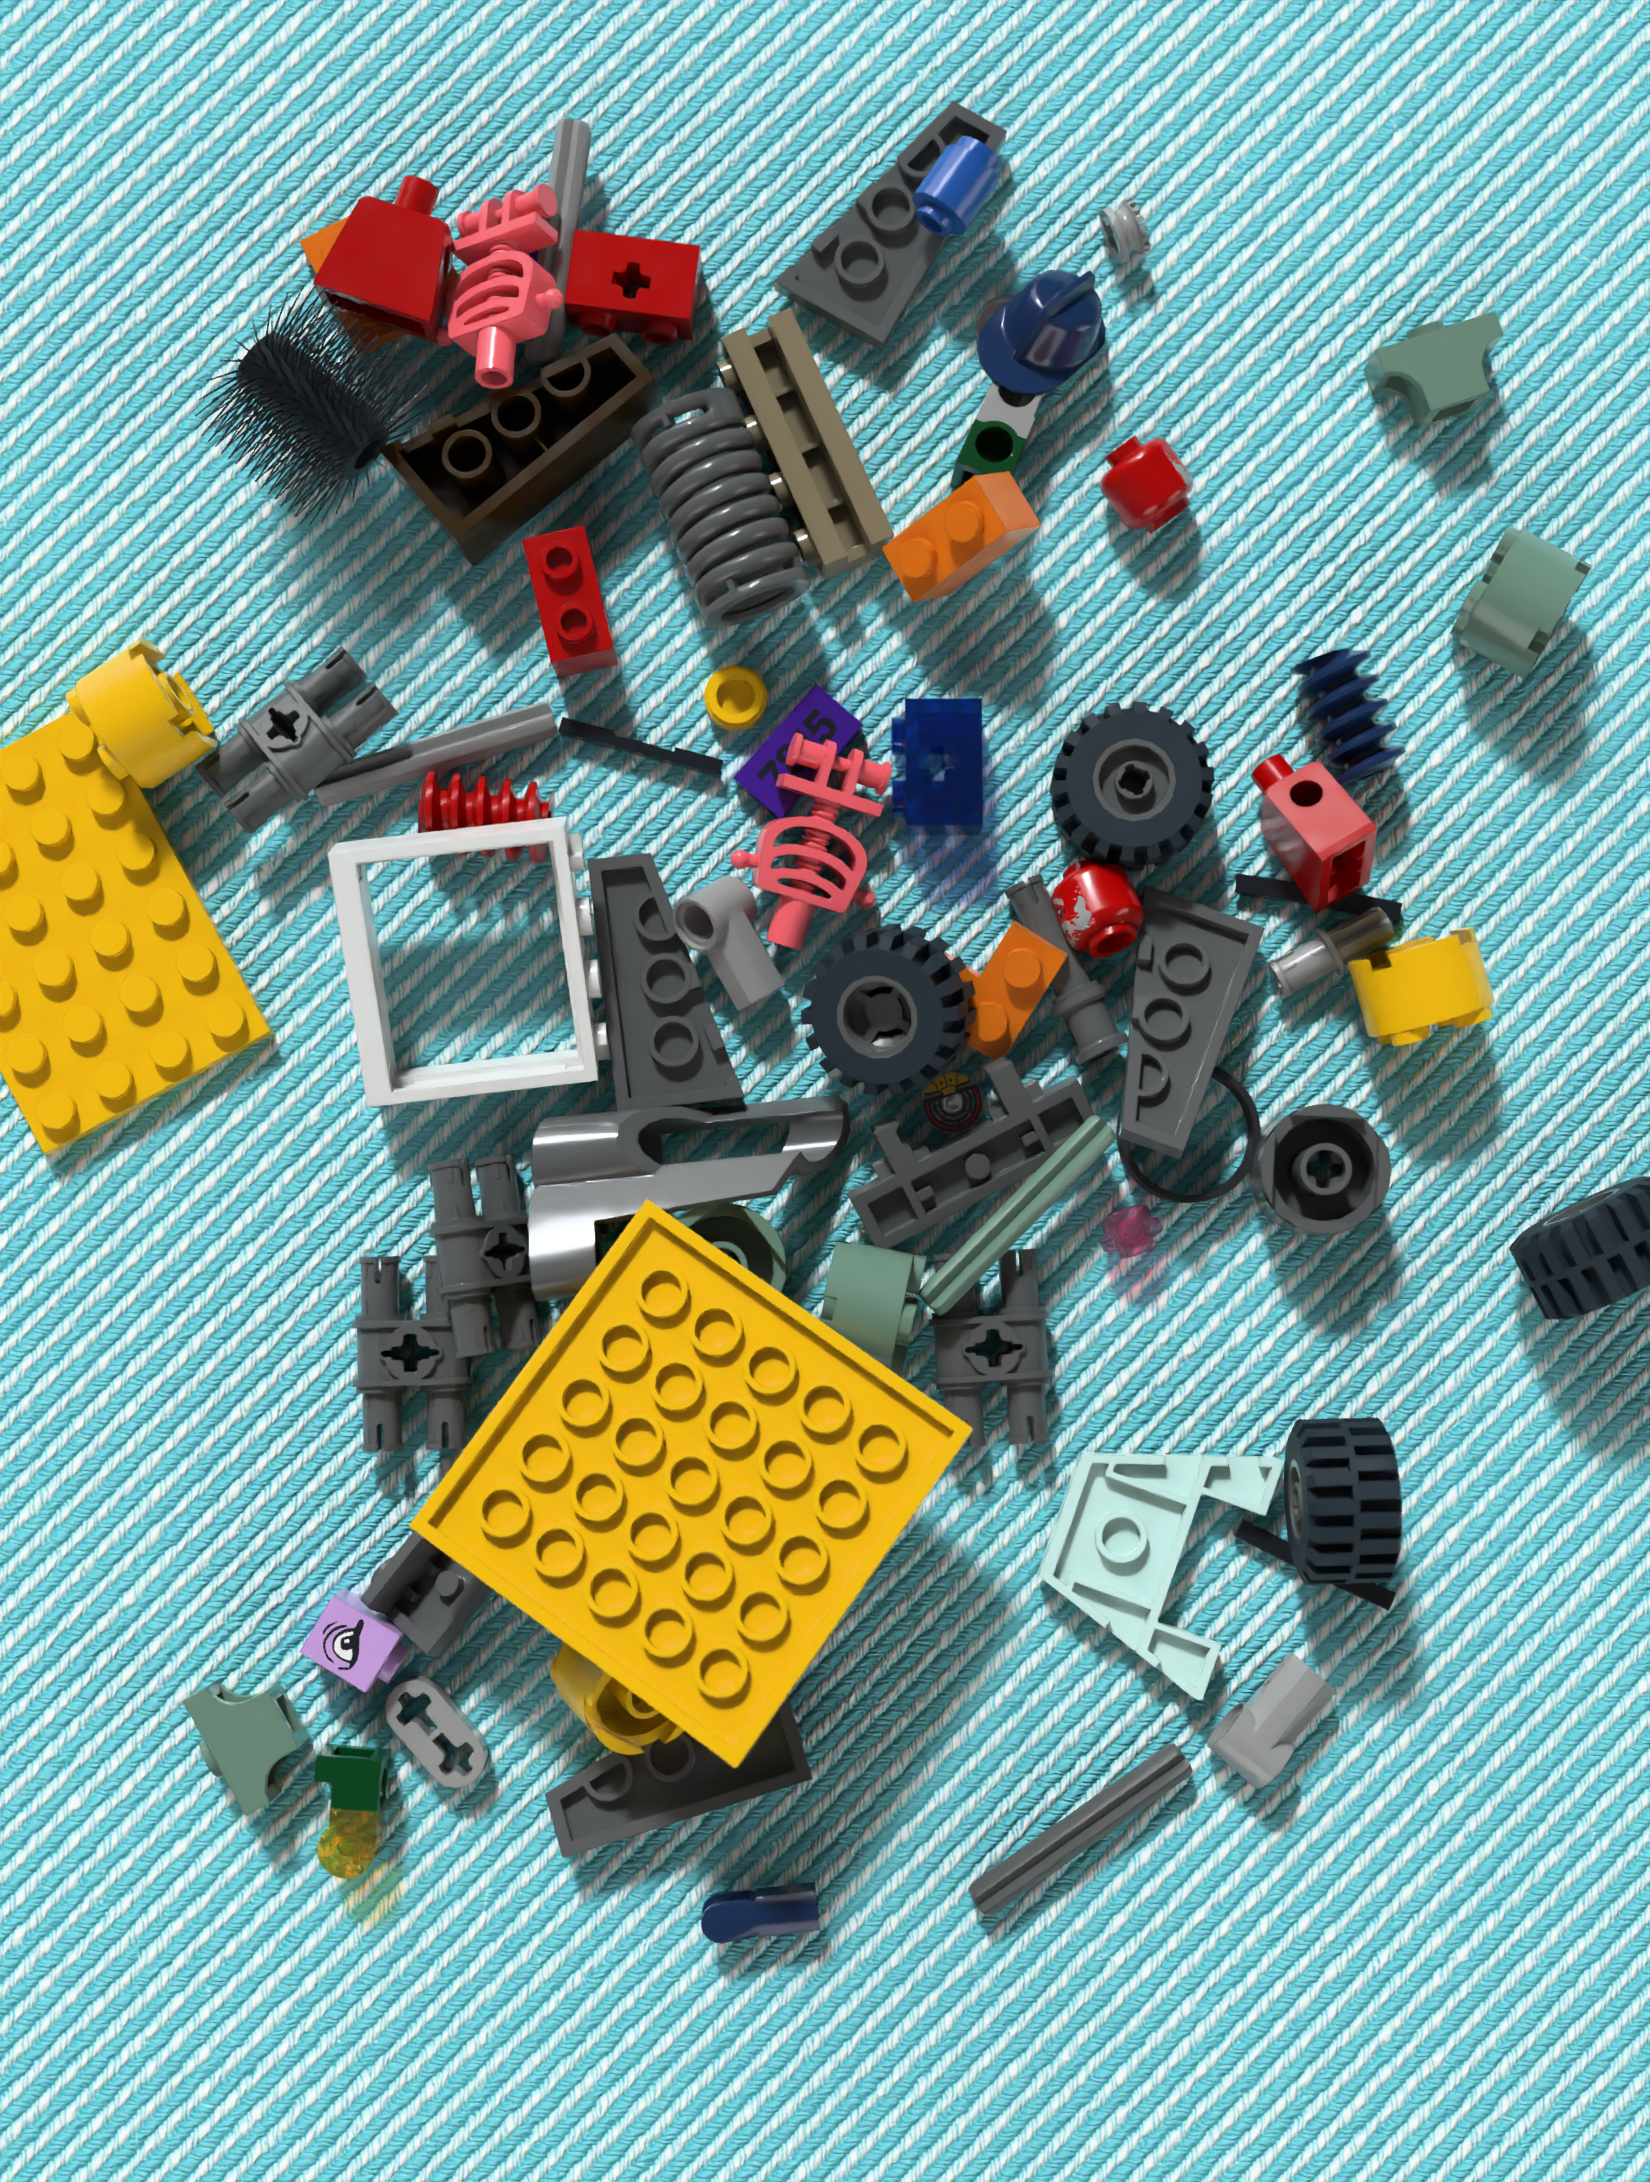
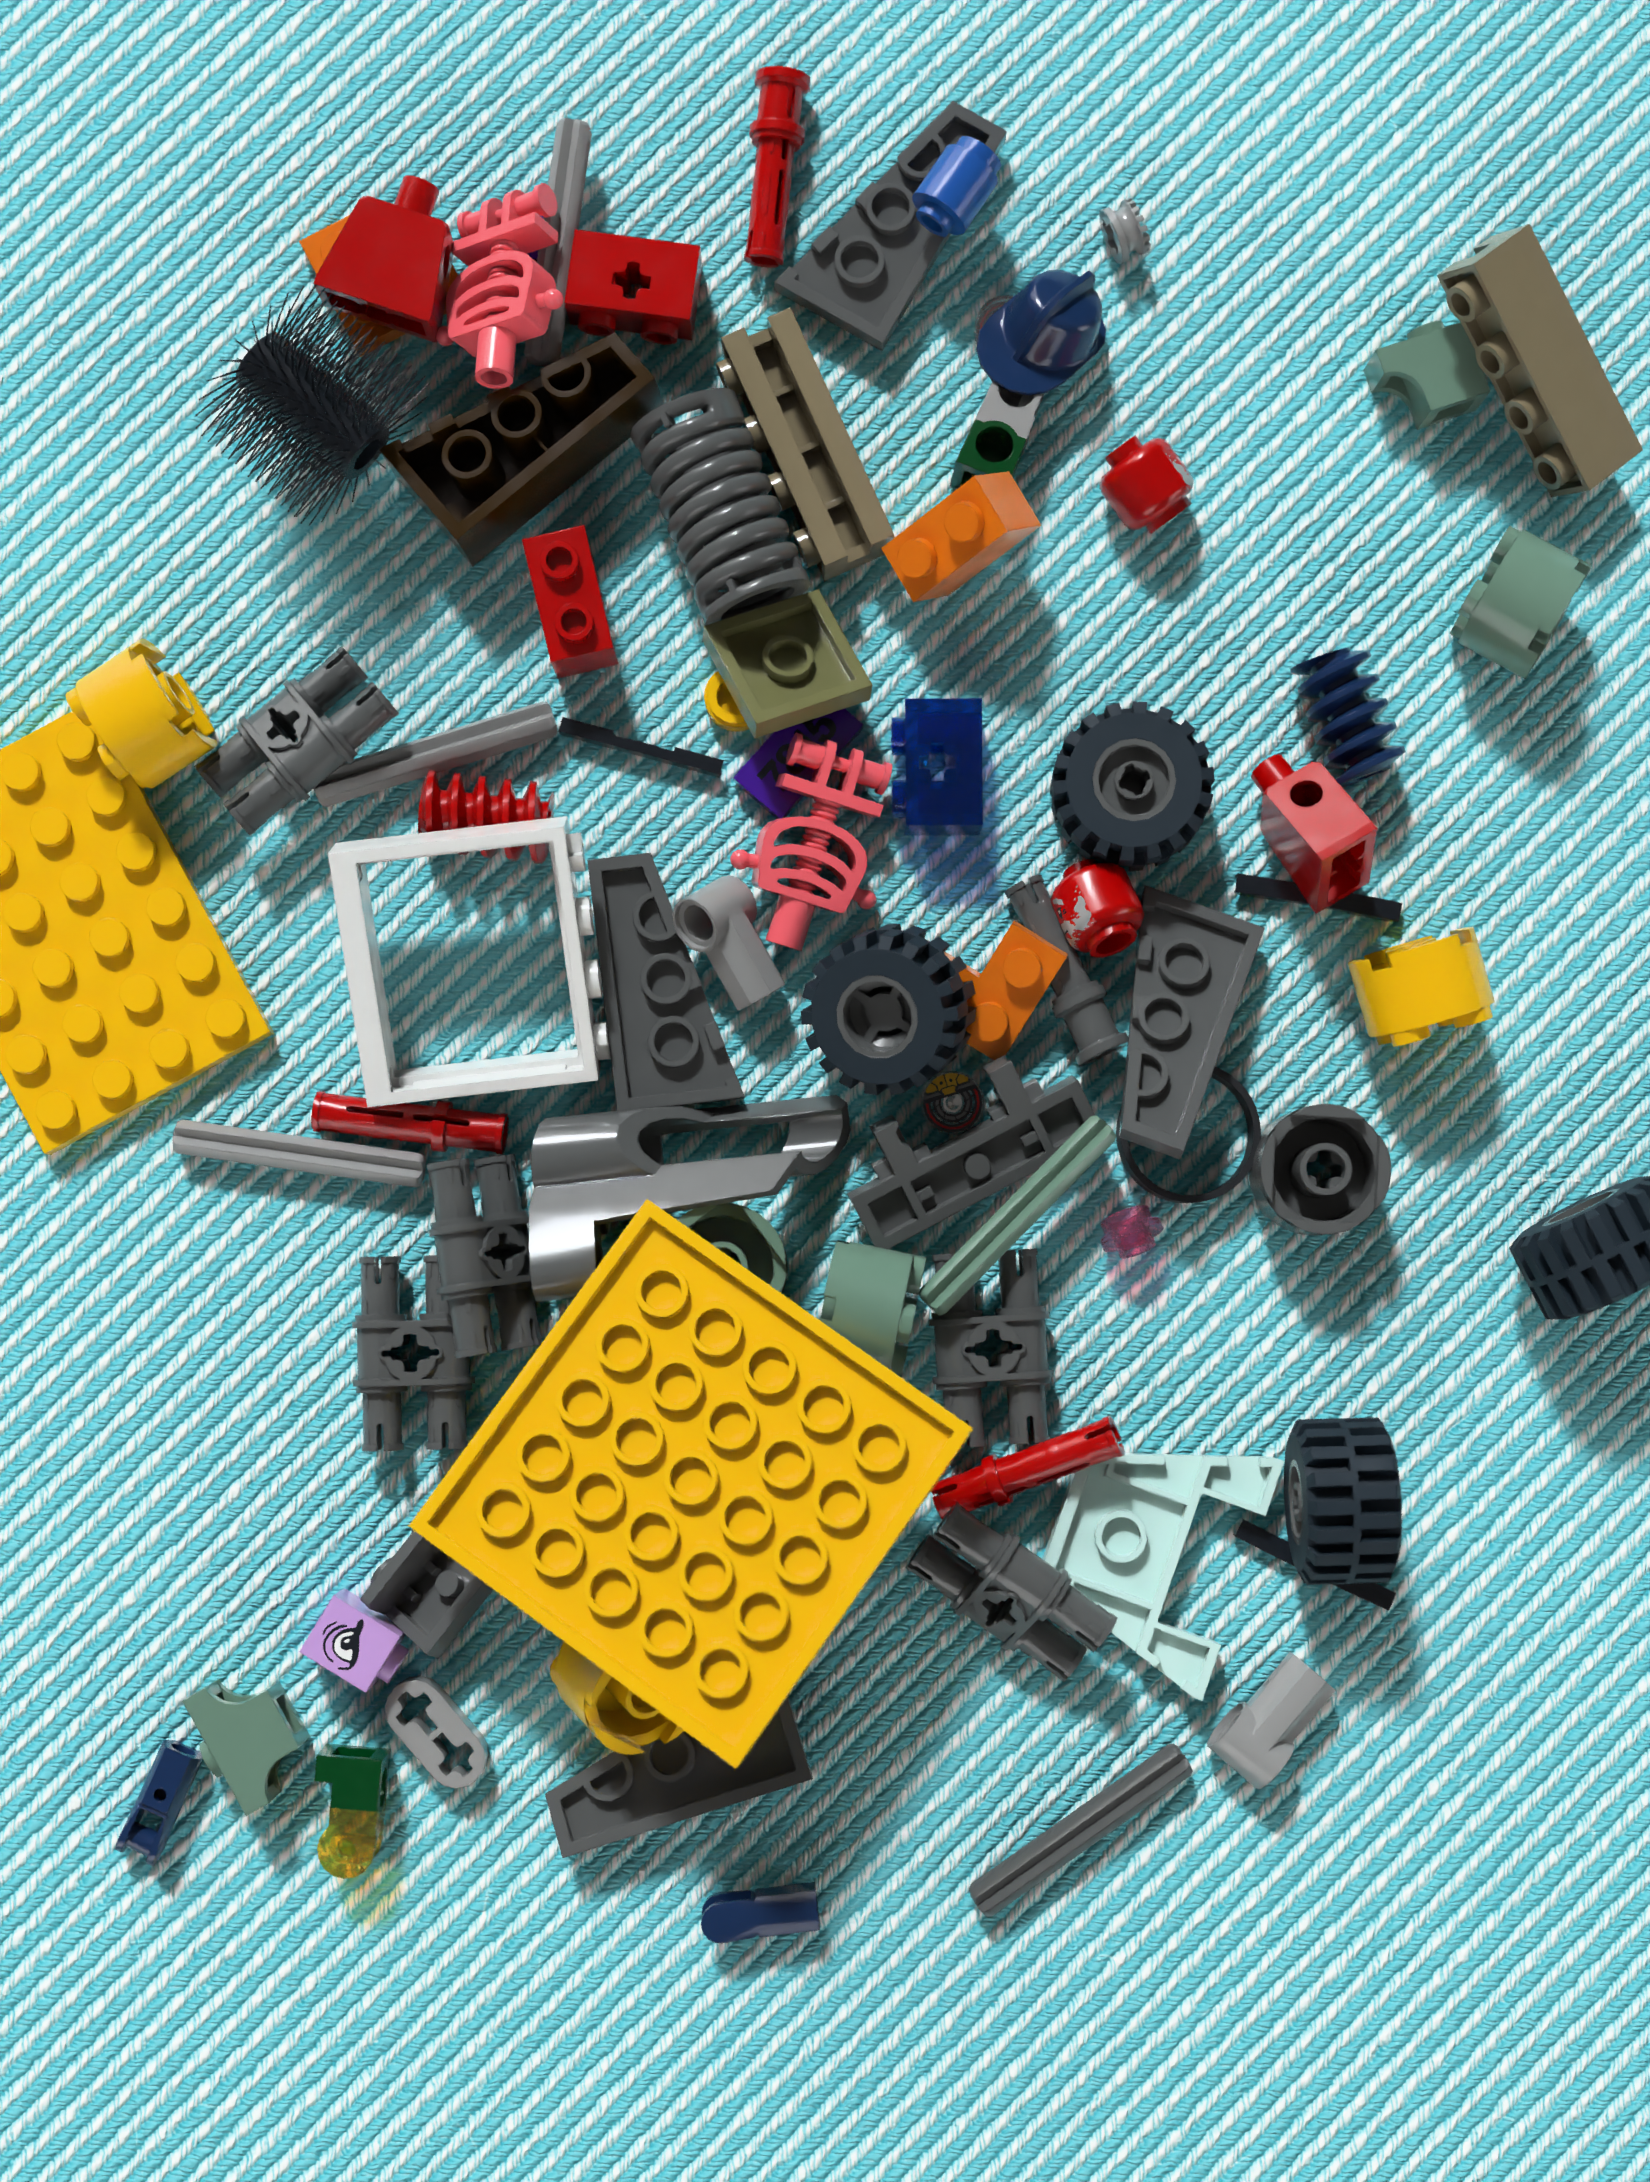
(163, 1796): none -> dark blue bar
(299, 1153): none -> light grey axle
(417, 1123): none -> red pin
(776, 137): none -> red pin
(786, 663): none -> olive plate
(1006, 1476): none -> red pin
(1011, 1592): none -> dark grey pin
(1331, 951): light grey axle -> none
(1540, 362): none -> dark tan brick

